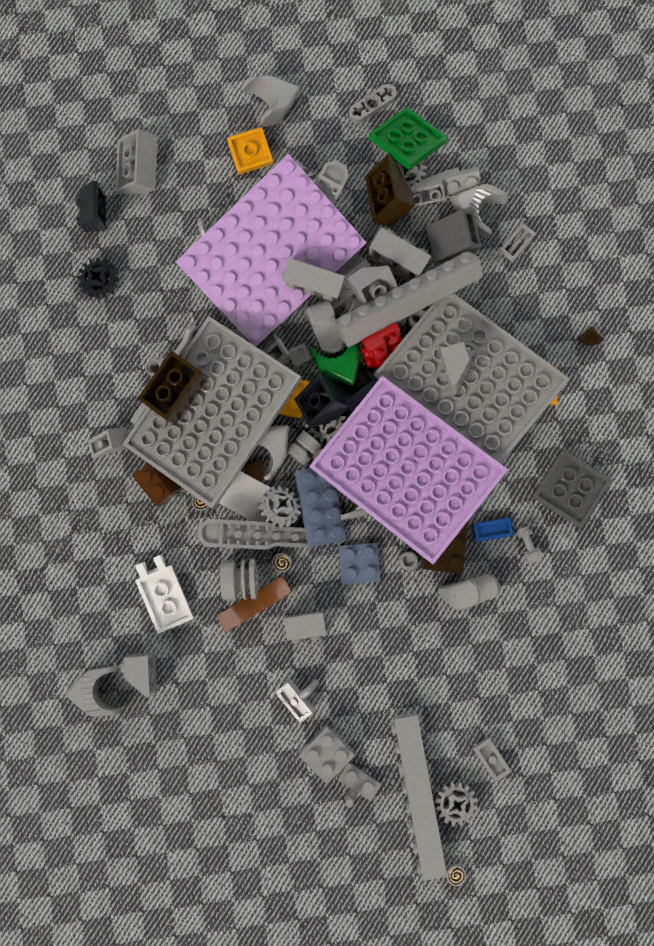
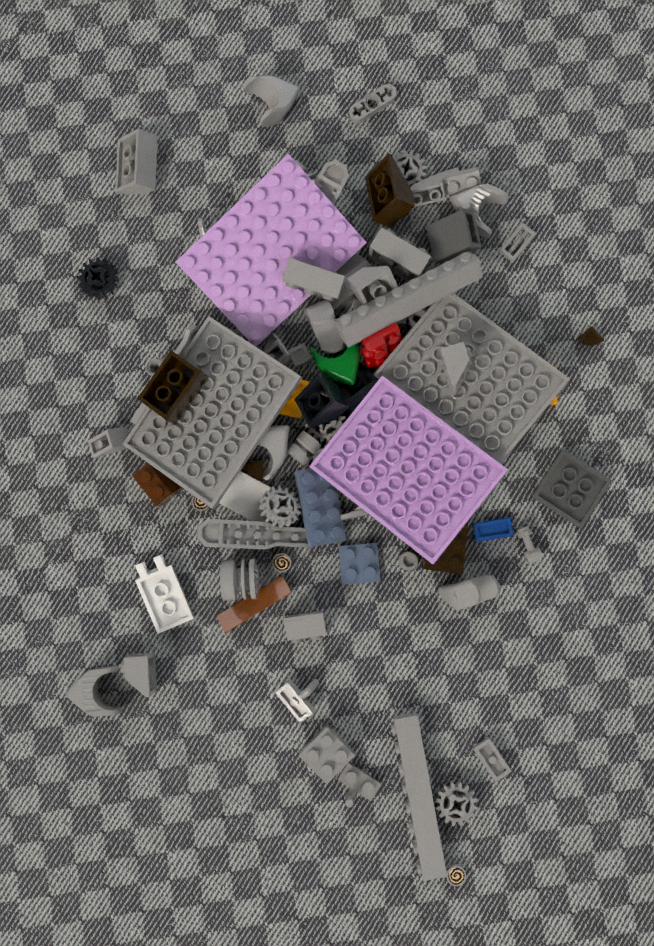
(91, 208): black slope -> none
(250, 150): light orange plate -> none
(408, 138): green plate -> none

